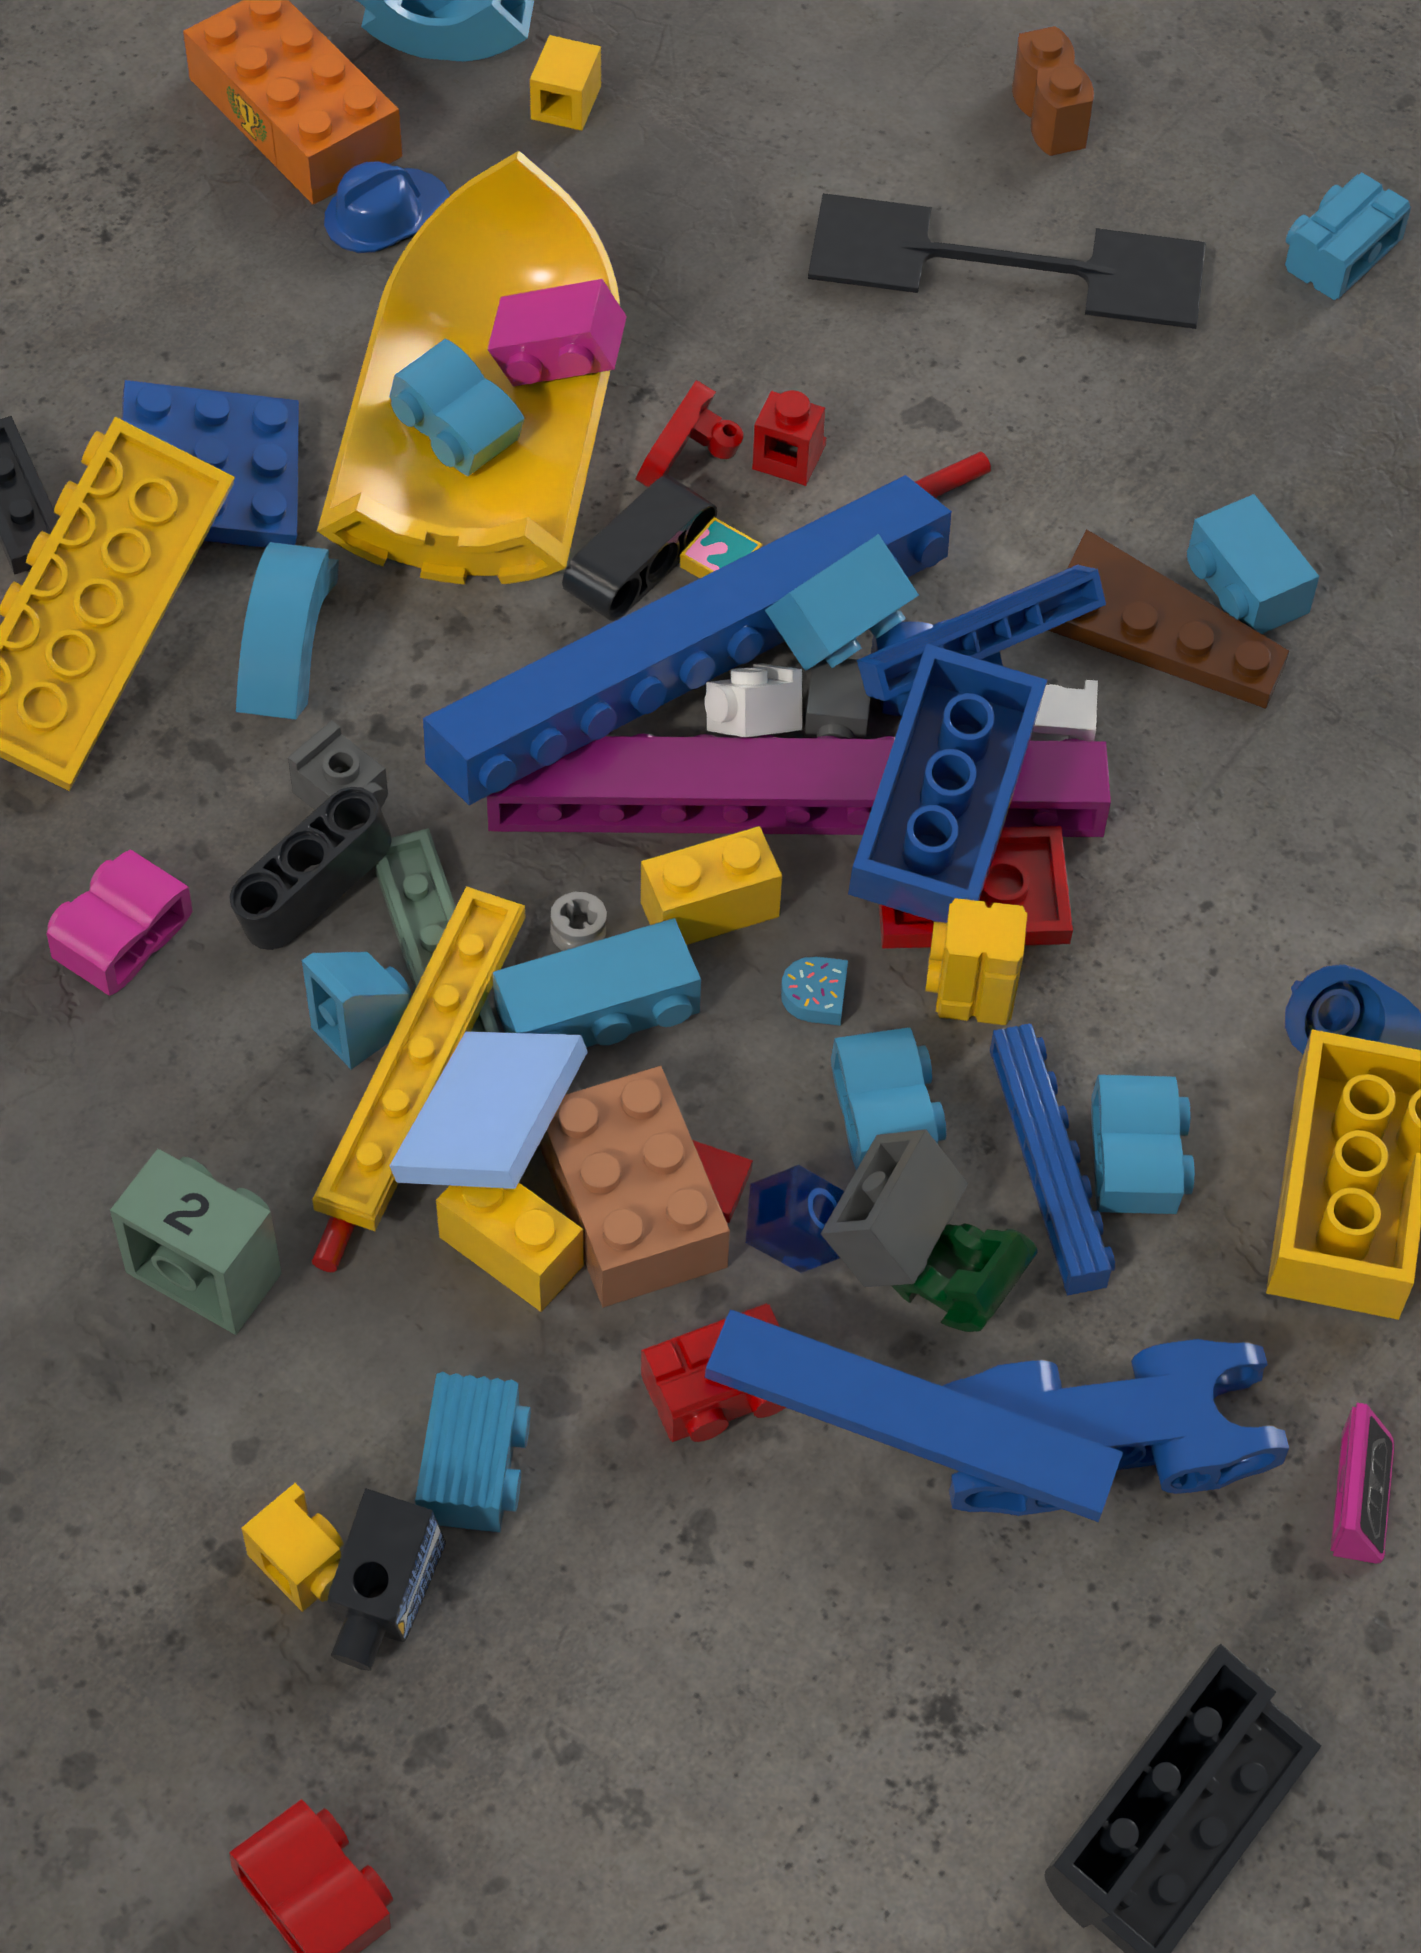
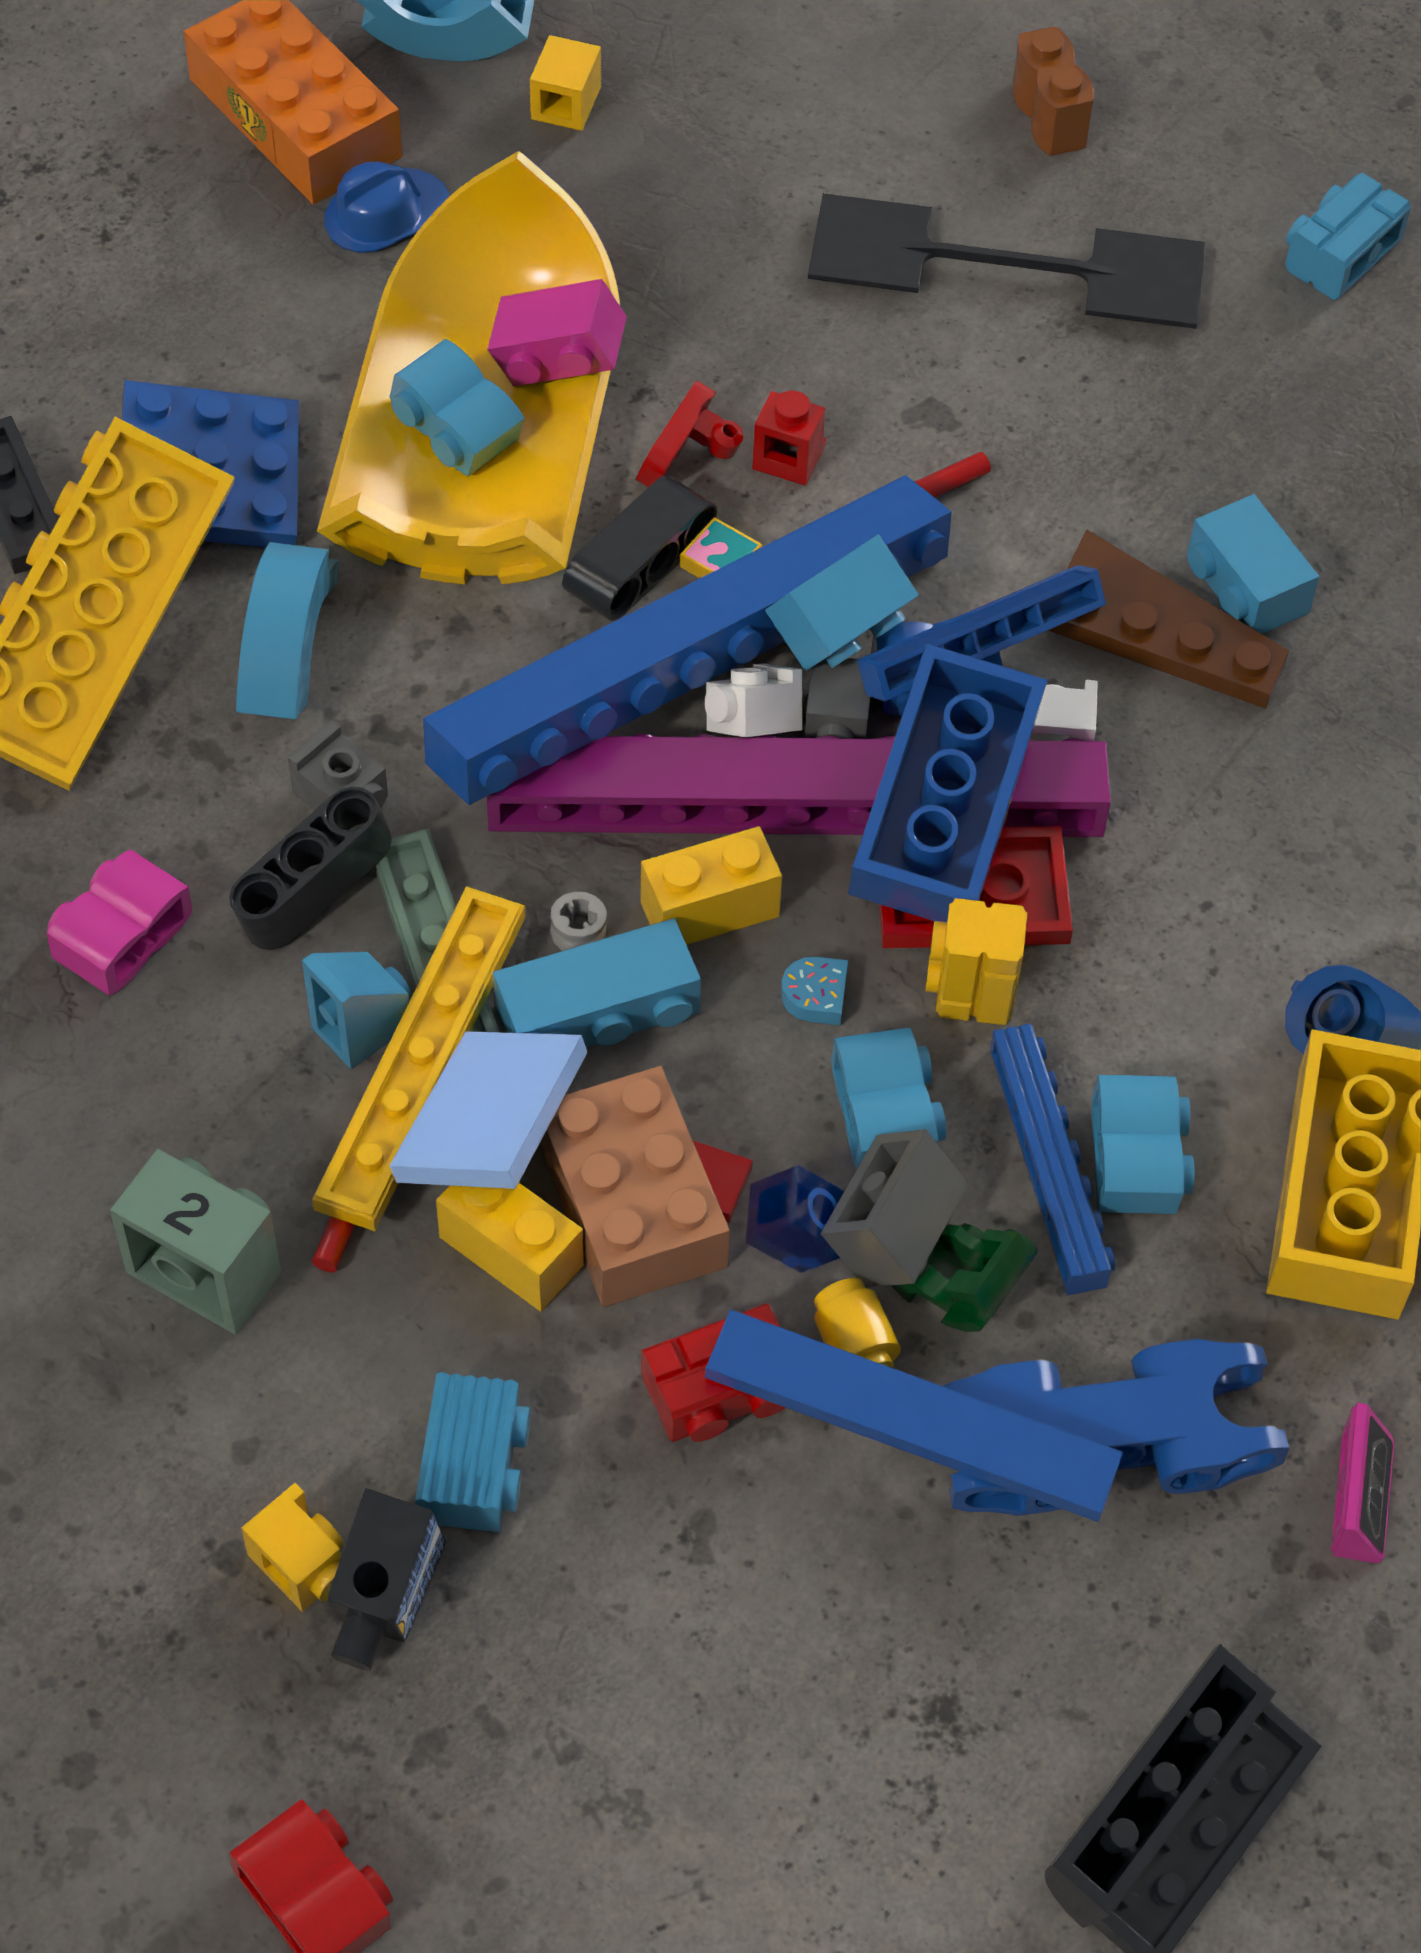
(855, 1322): none -> yellow brick

